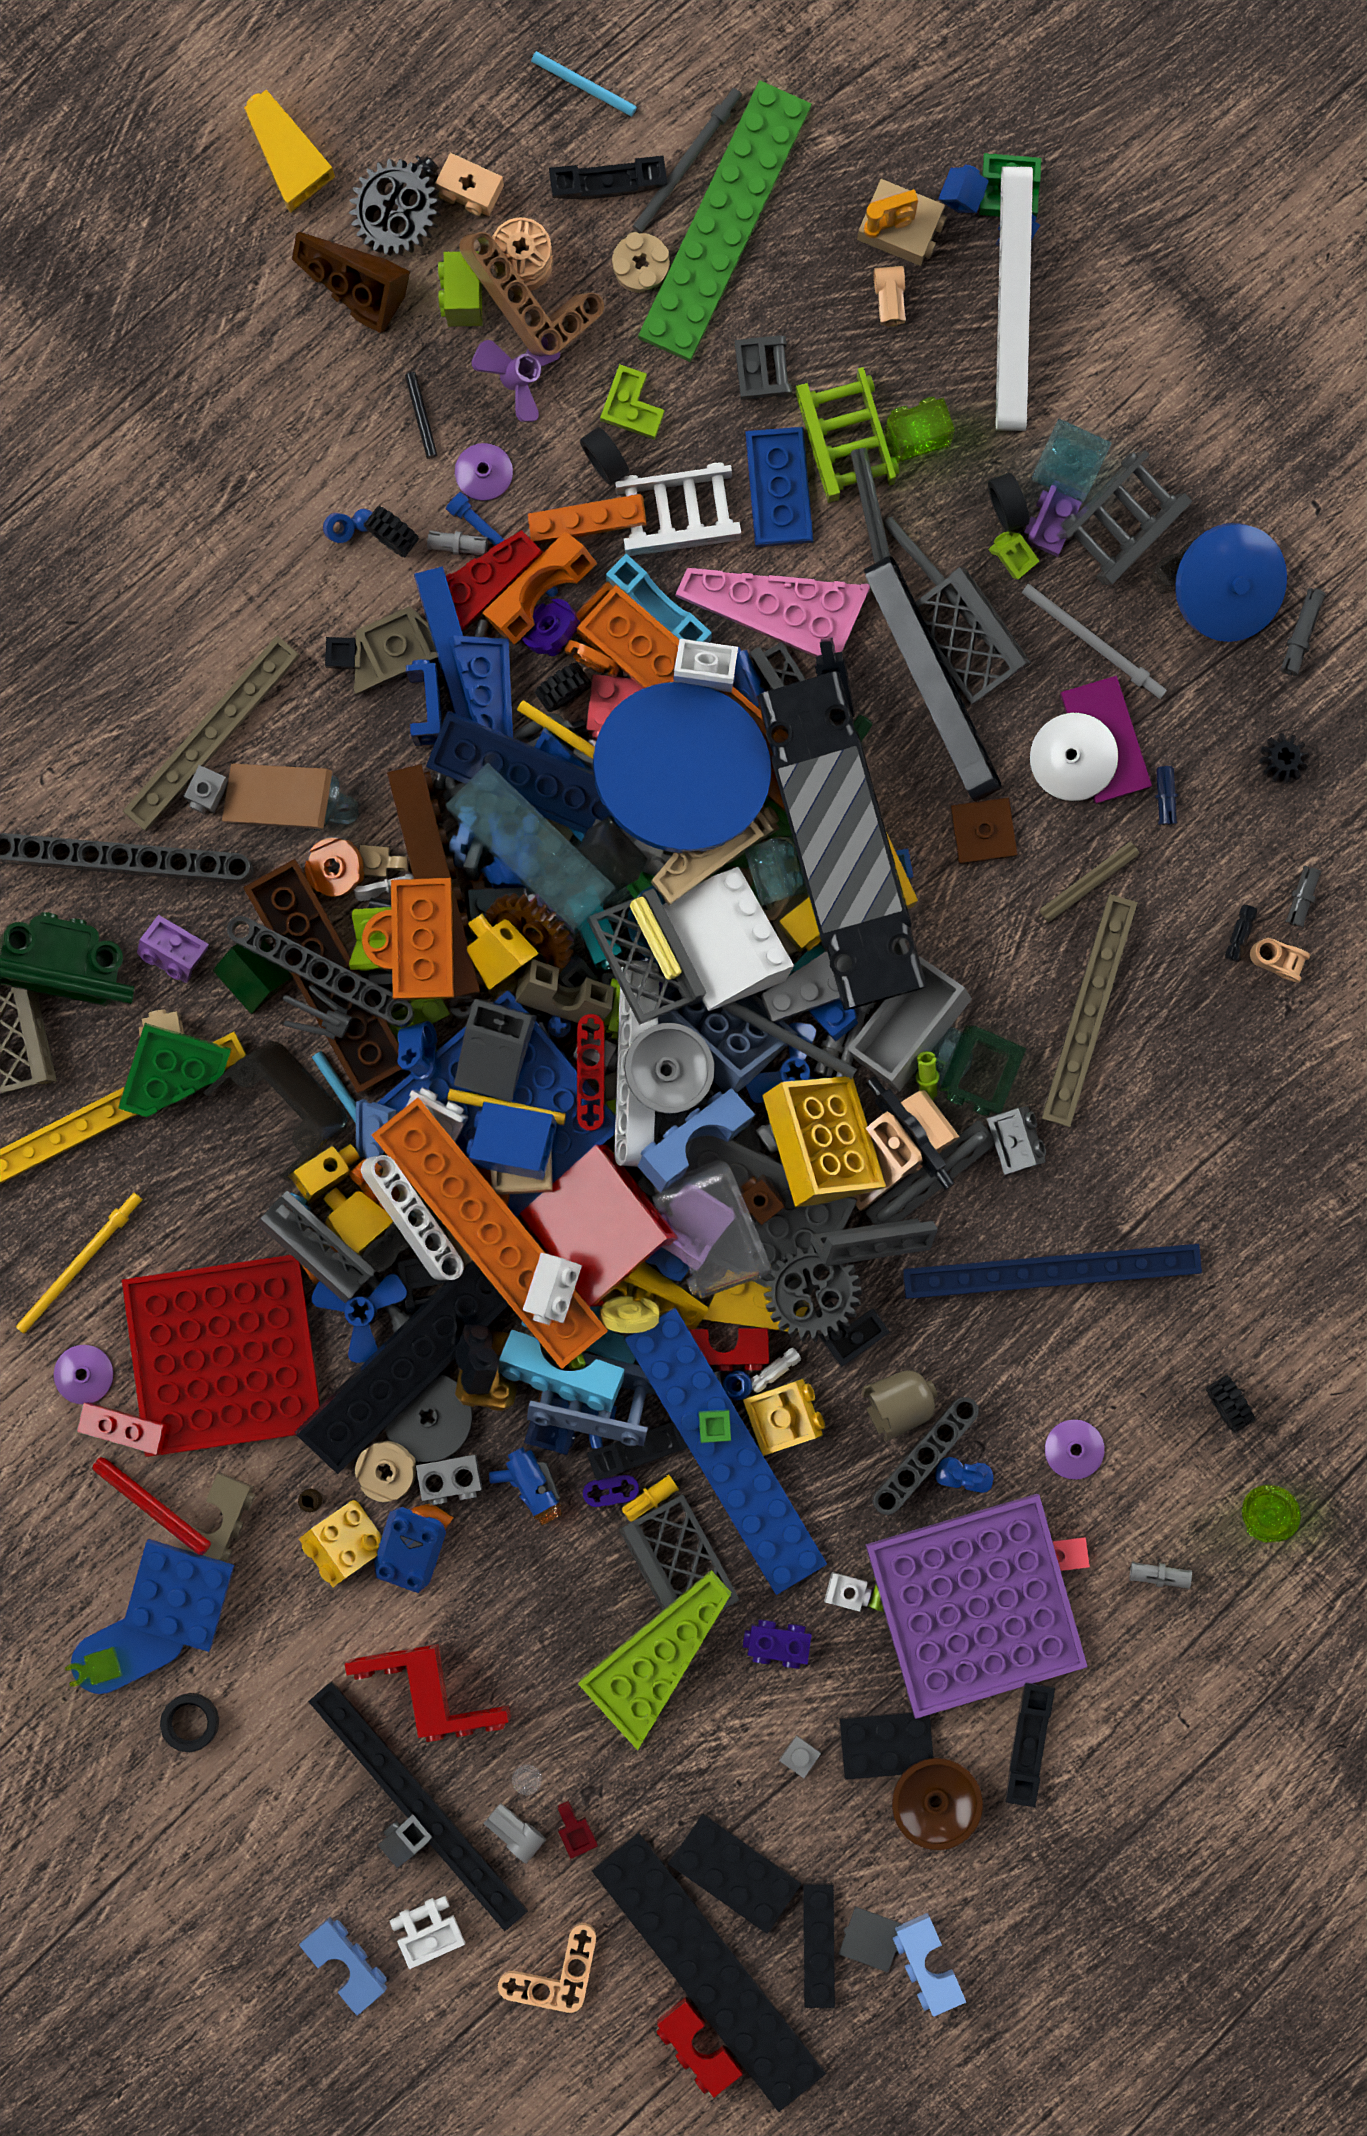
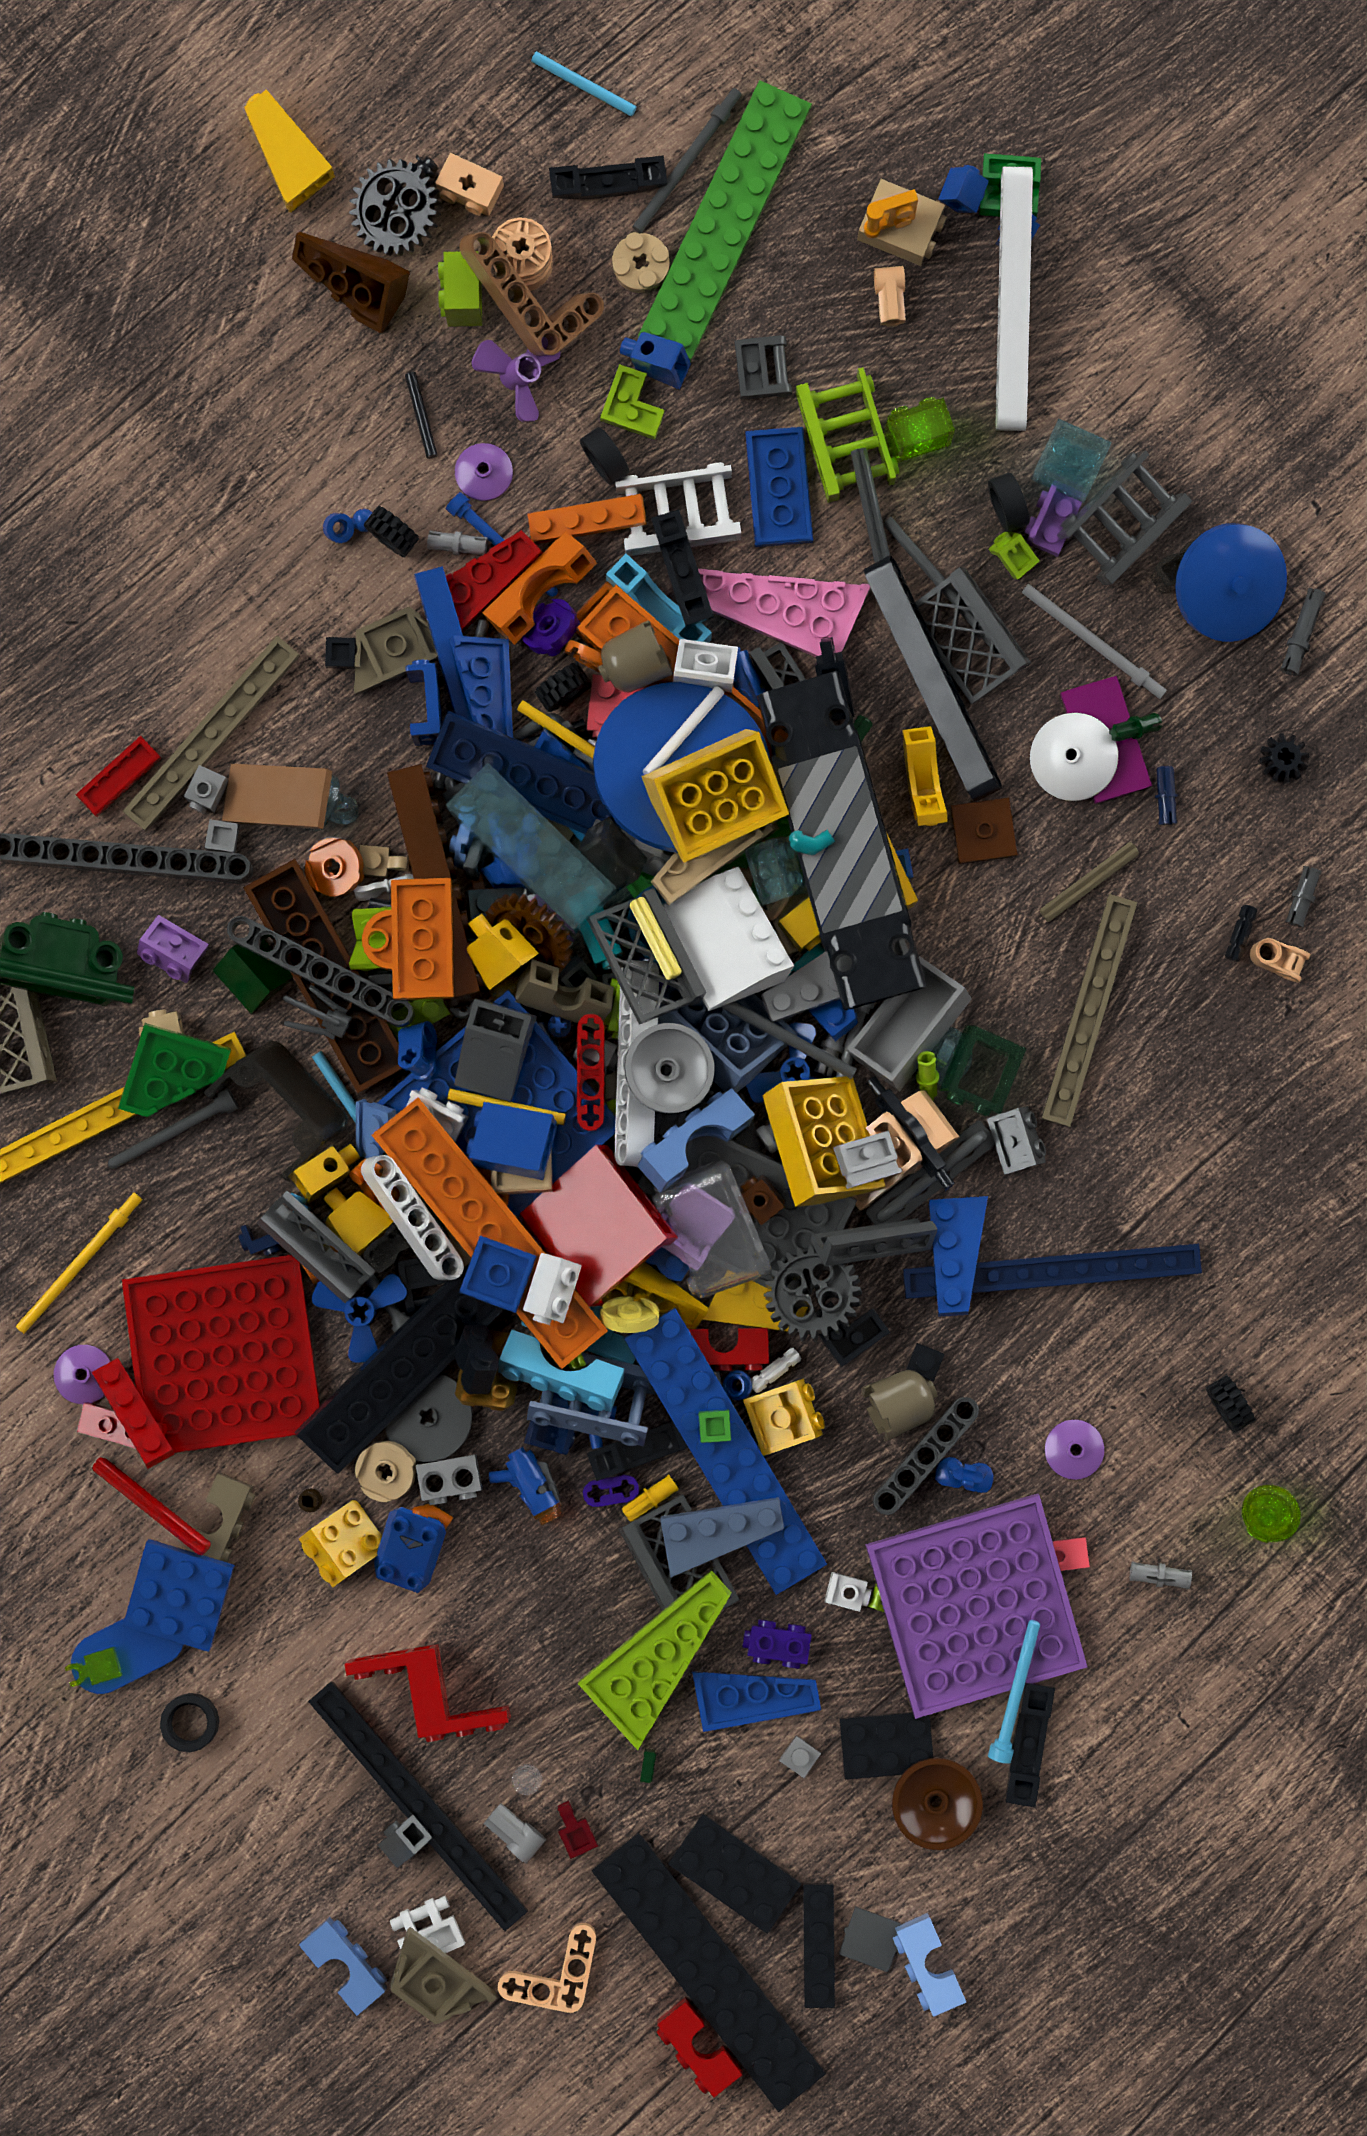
(118, 776): none -> red plate
(133, 1413): none -> red plate
(222, 836): none -> light grey plate
(223, 1103): none -> dark grey piece
(264, 1244): none -> dark blue bracket
(435, 1981): none -> dark tan wing
(497, 1274): none -> blue plate
(634, 659): none -> dark tan cylinder
(648, 1765): none -> dark green tile
(658, 358): none -> blue torso
(682, 568): none -> black slope
(685, 730): none -> white bar
(712, 1532): none -> sand blue wing
(716, 794): none -> yellow slope
(745, 1699): none -> blue wing
(809, 845): none -> teal arm
(867, 1159): none -> light grey plate
(923, 776): none -> yellow arch
(925, 1361): none -> black plate
(956, 1250): none -> blue wing
(1002, 1748): none -> medium azure piece
(1135, 727): none -> dark green axle

